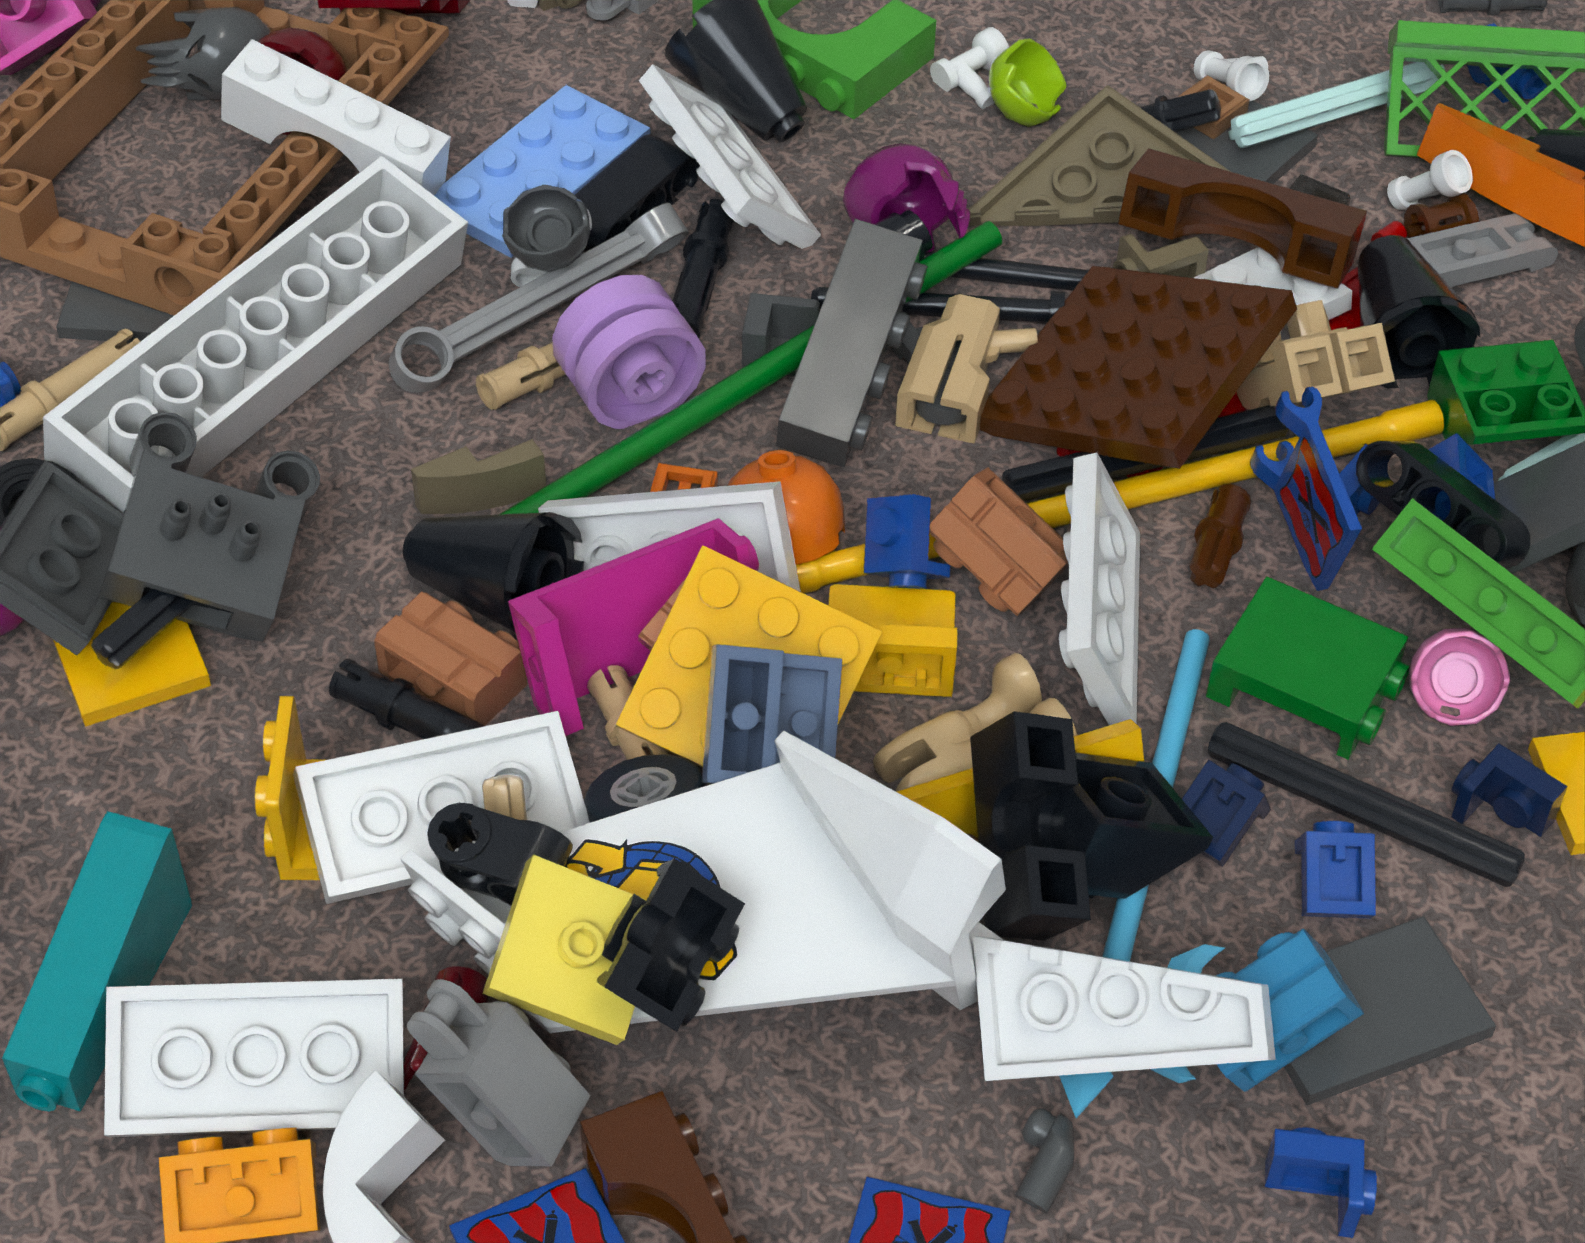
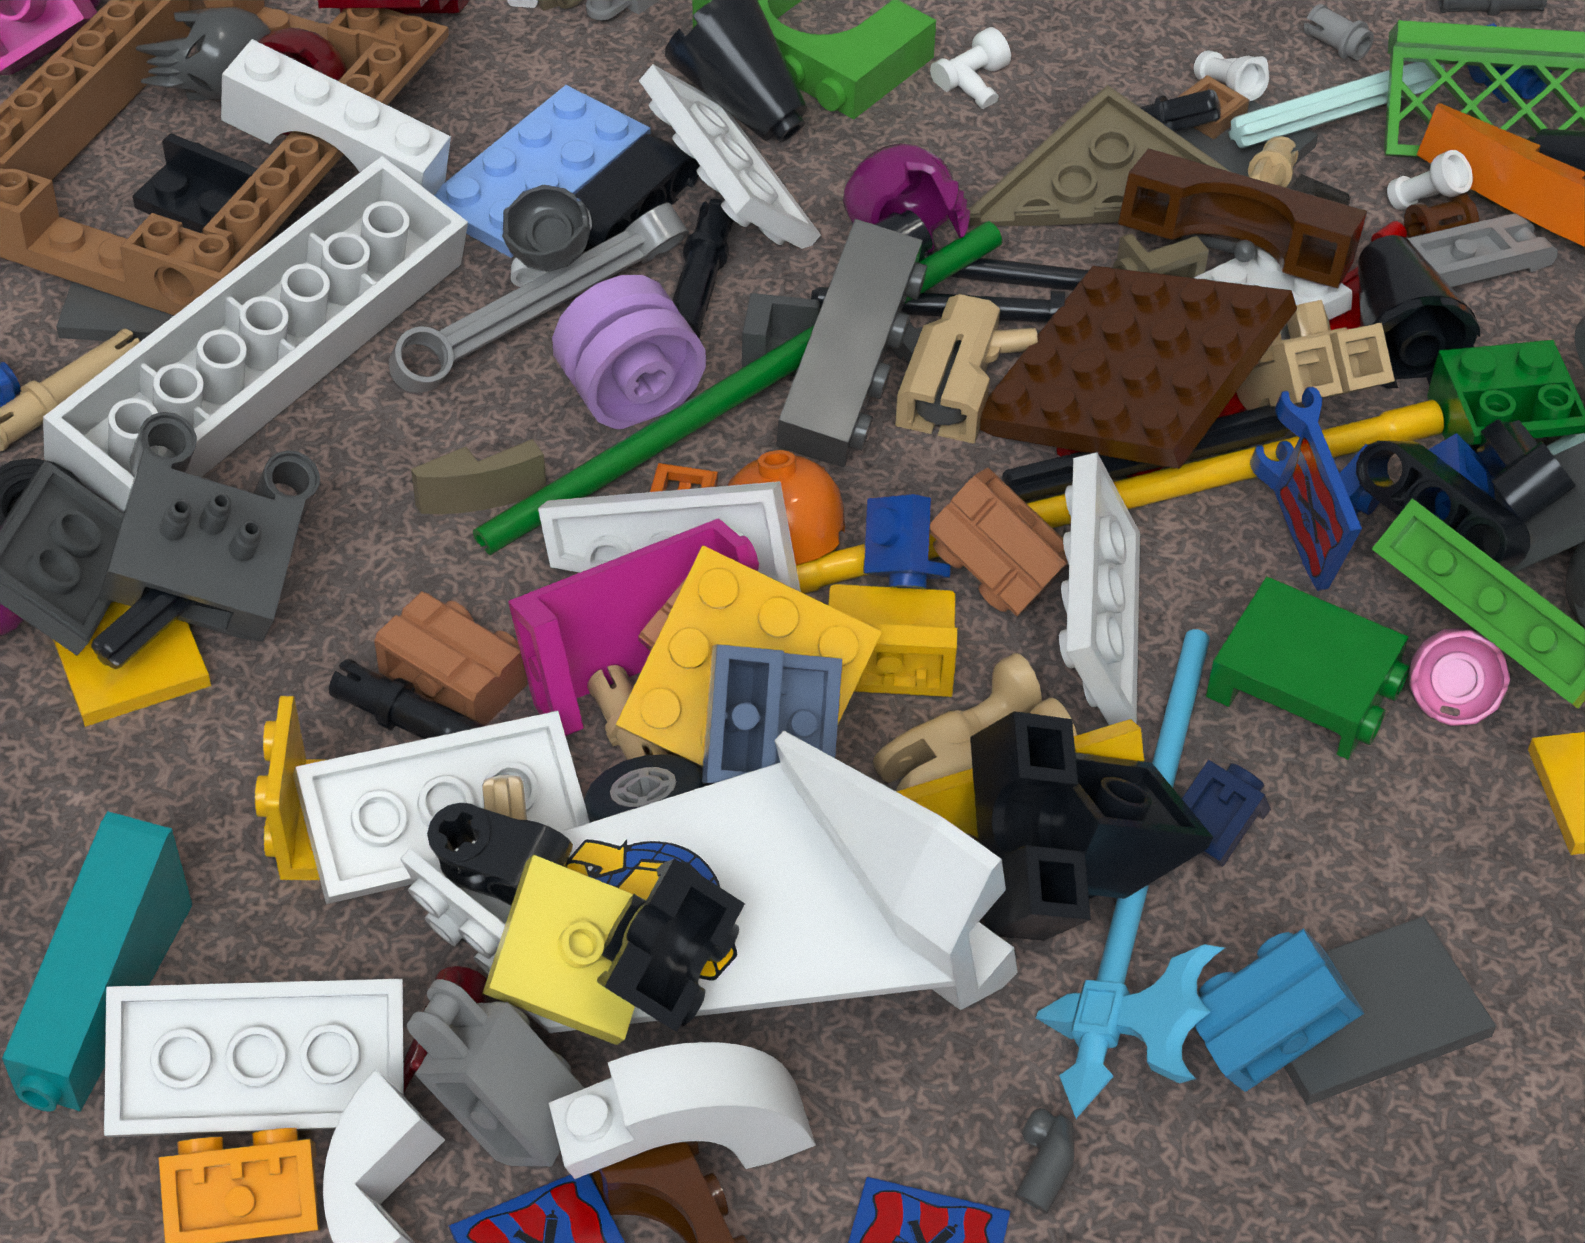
(191, 183): none -> black bracket
(492, 557): black cone -> none
(530, 371): tan pin -> none
(684, 1095): none -> white arch
(1025, 76): lime hair -> none
(1098, 1014): white wing -> none
(1219, 535): reddish brown axle -> none
(1243, 250): none -> dark grey hinge
(1274, 162): none -> tan axle
(1323, 1165): blue bracket -> none
(1337, 871): blue bracket -> none
(1340, 33): none -> light grey pin
(1367, 804): black axle -> none
(1513, 786): dark blue bracket -> none
(1522, 468): none -> black piece

